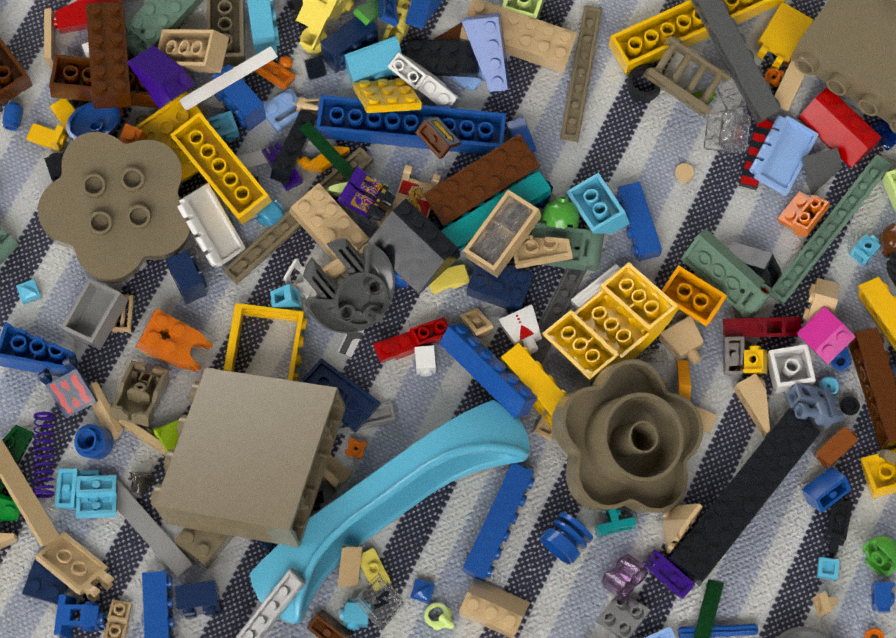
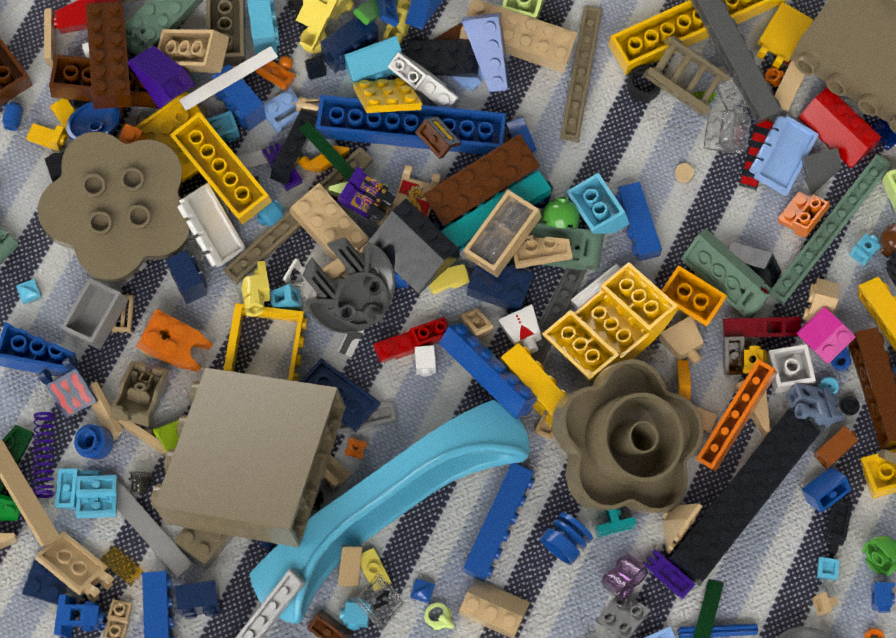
(122, 566): none -> clear yellow slope
(256, 291): none -> light yellow plate
(736, 415): none -> orange brick

